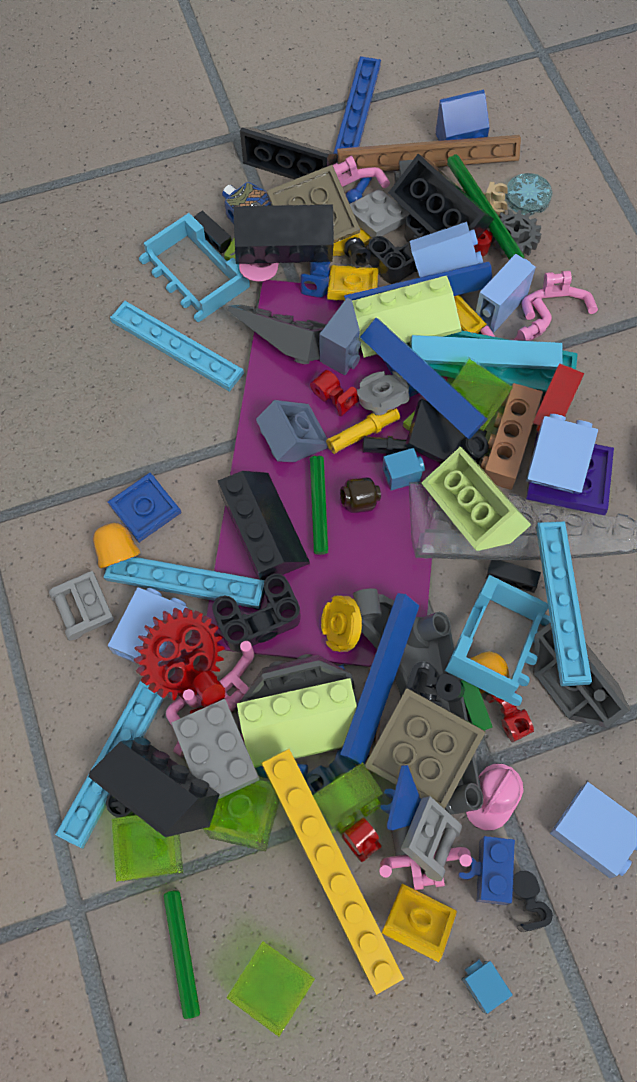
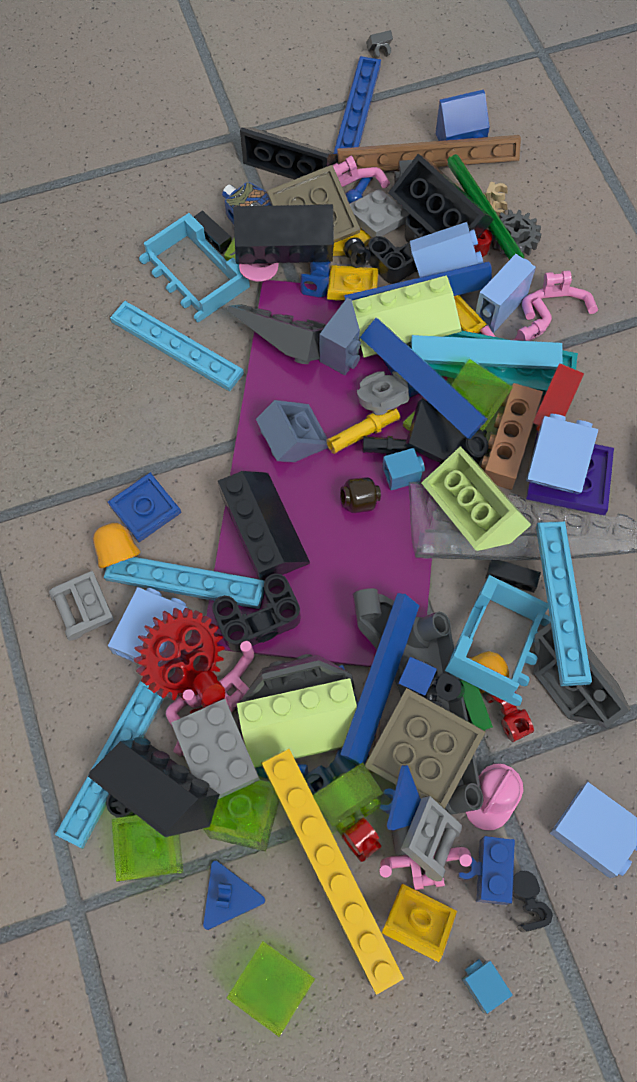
(181, 954): green axle -> none
(228, 897): none -> blue piece
(319, 514): green axle -> none
(328, 386): red leg -> none
(341, 623): yellow tile -> none
(380, 41): none -> dark grey tile
(417, 676): none -> blue tile
(528, 193): clear light blue tile -> none

